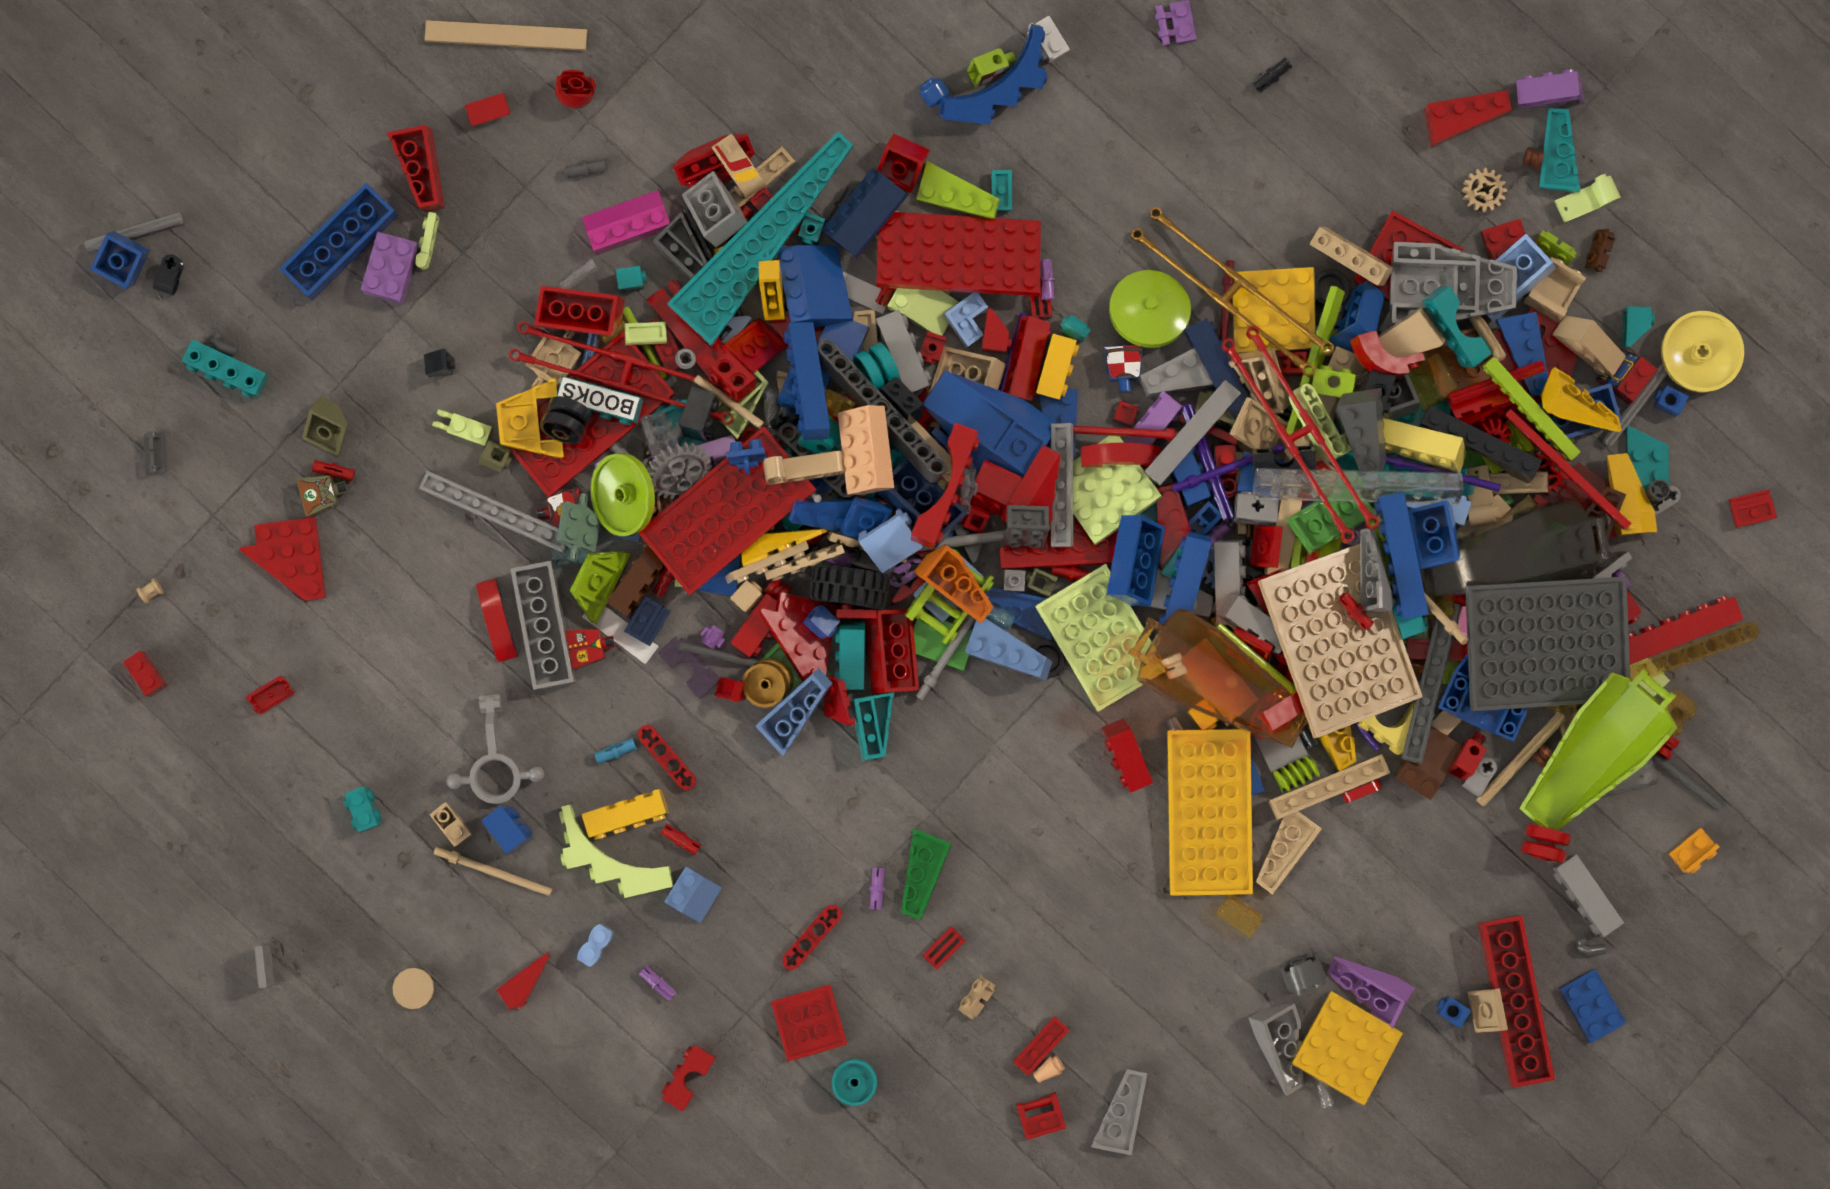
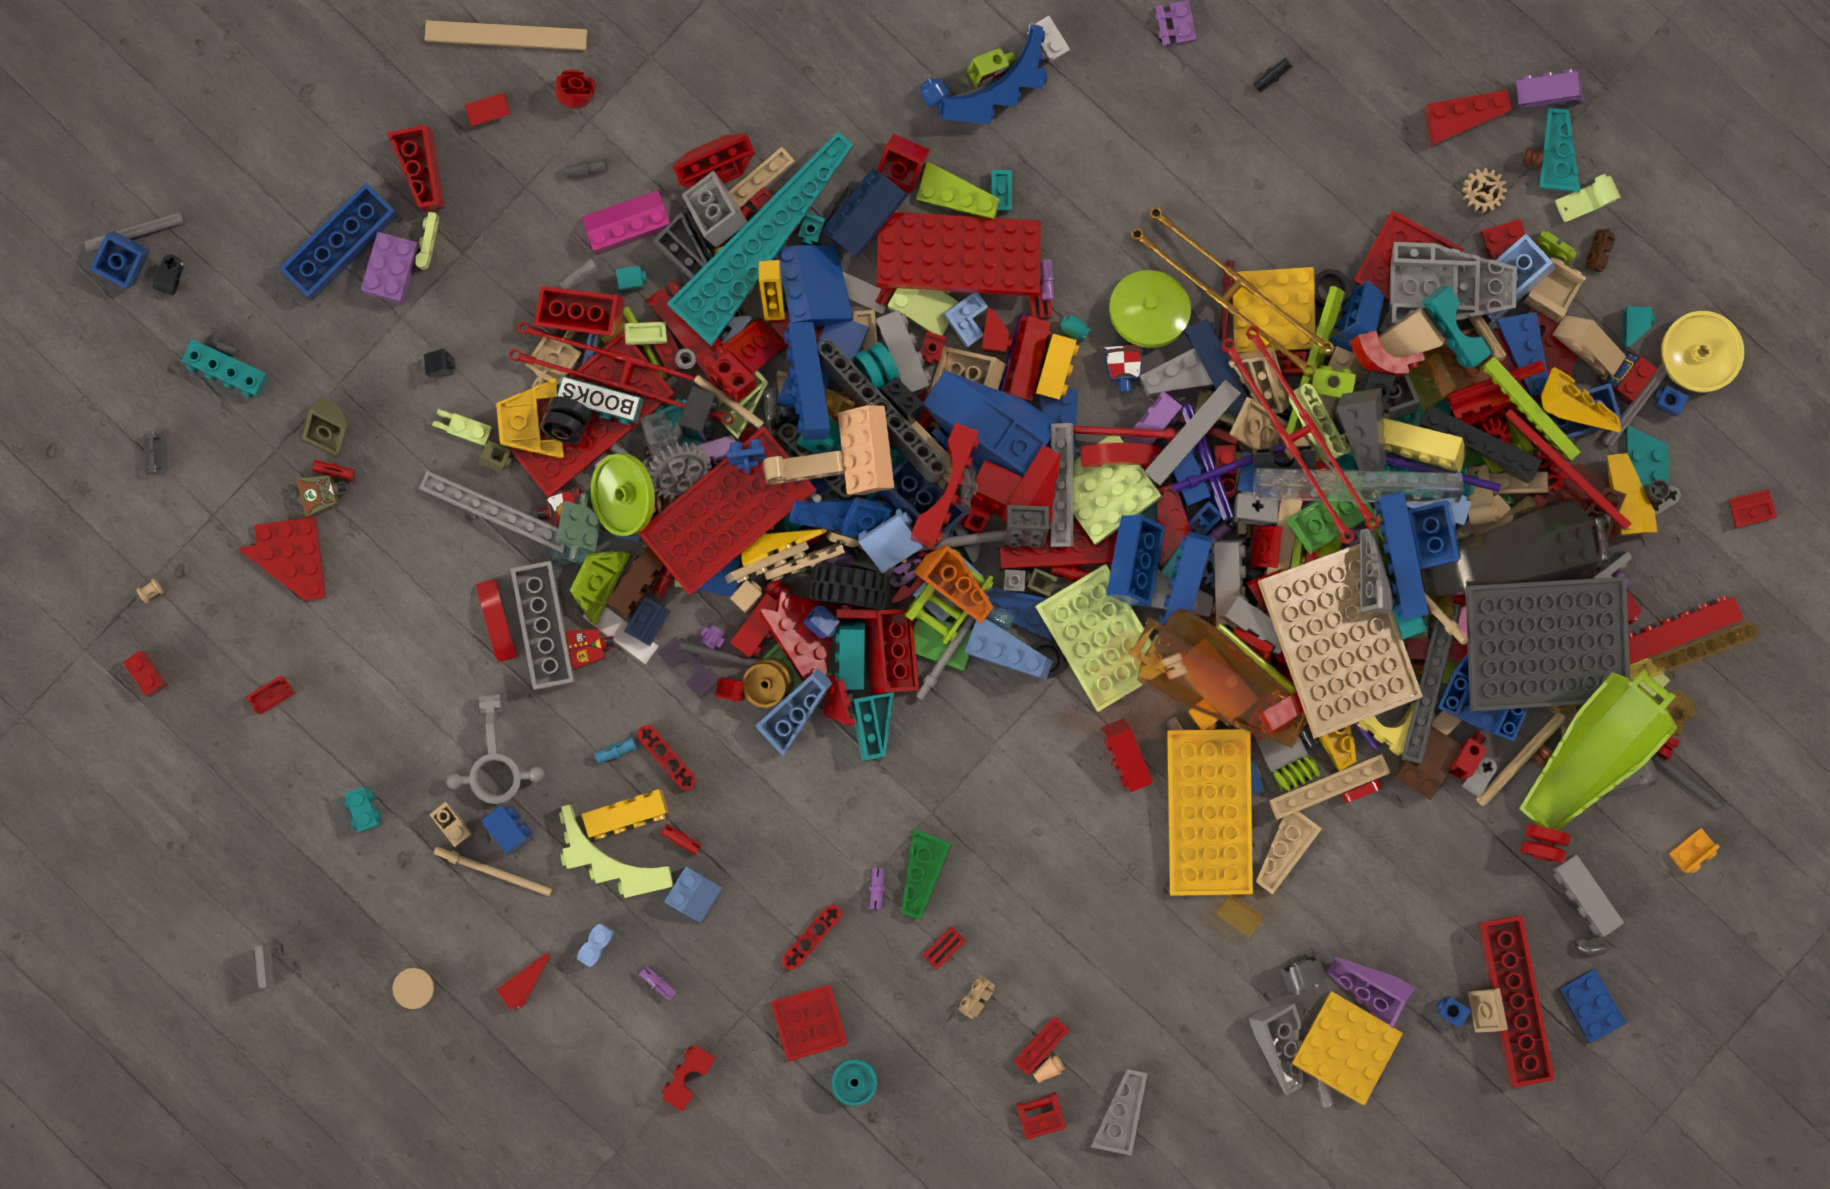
(738, 166): tan door -> none
(1125, 413): red tile -> none
(1351, 256): tan brick -> none
(1355, 610): red pin -> none

